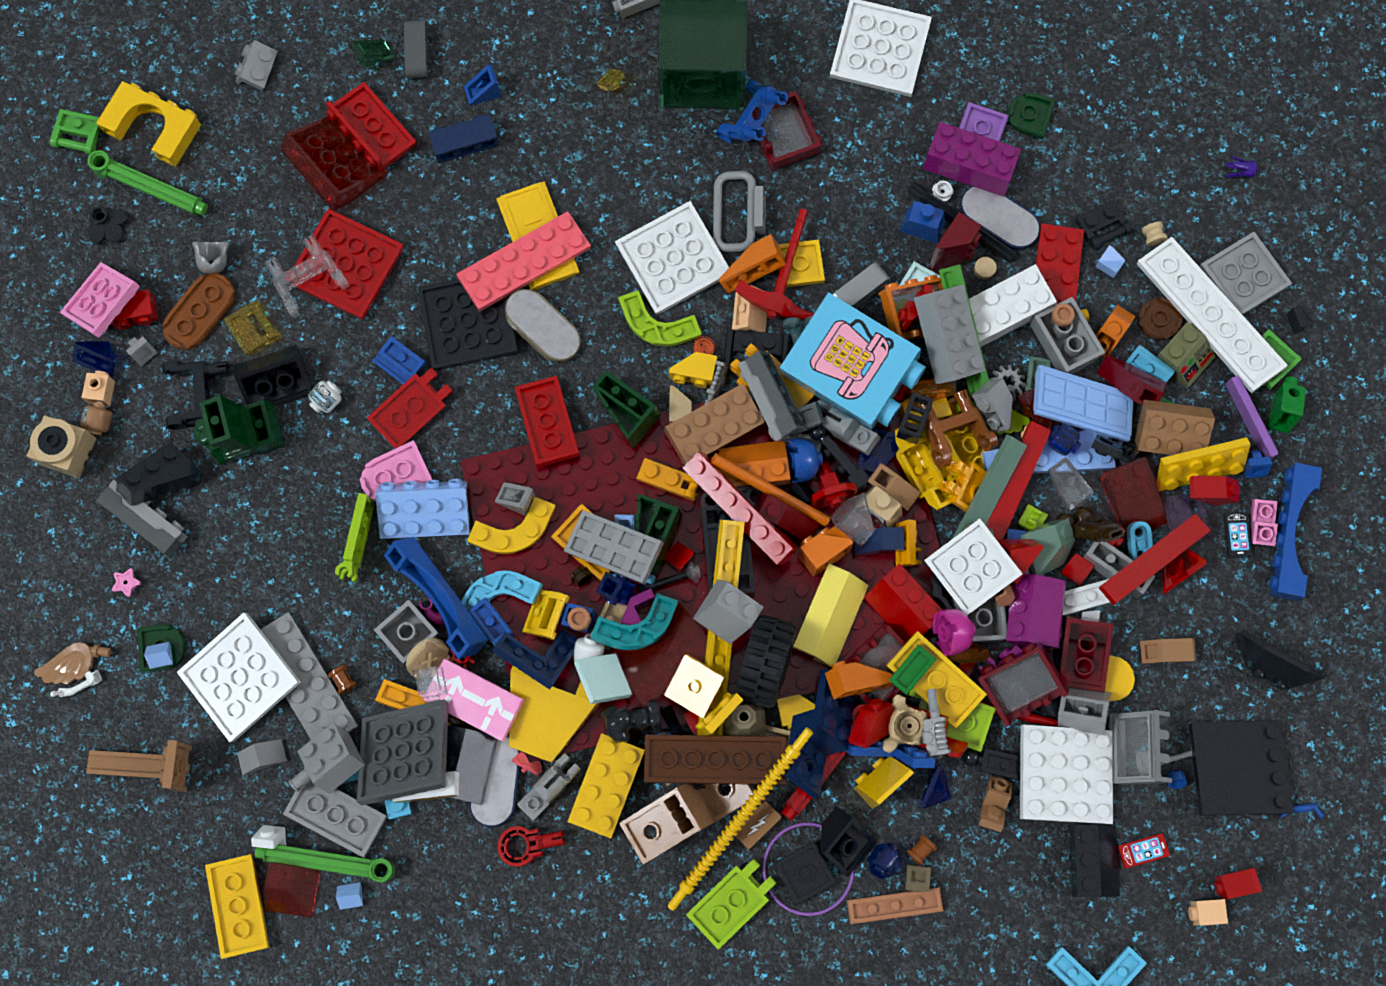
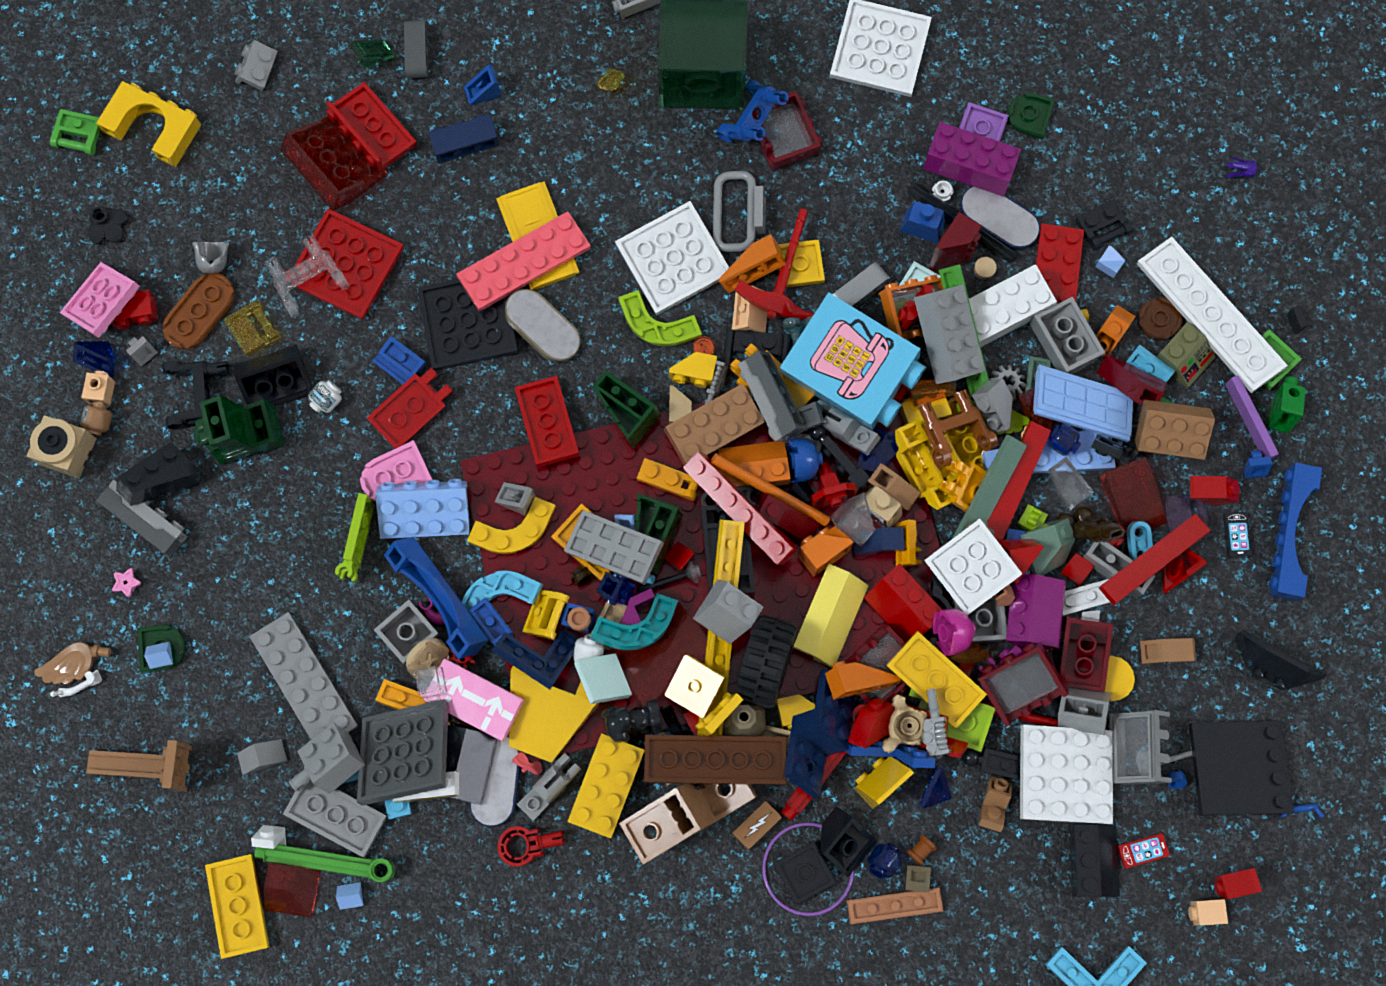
(145, 183): bright green piece -> none
(238, 677): white plate -> none
(342, 679): dark orange bush -> none
(730, 904): lime tile -> none
(792, 752): yellow hose -> none
(908, 434): black slope -> none
(912, 669): green tile -> none
(1063, 315): nougat tile -> none
(1154, 234): tan wheel -> none
(1208, 461): yellow plate -> none
(1246, 273): light grey plate -> none
(1263, 522): bright pink slope -> none

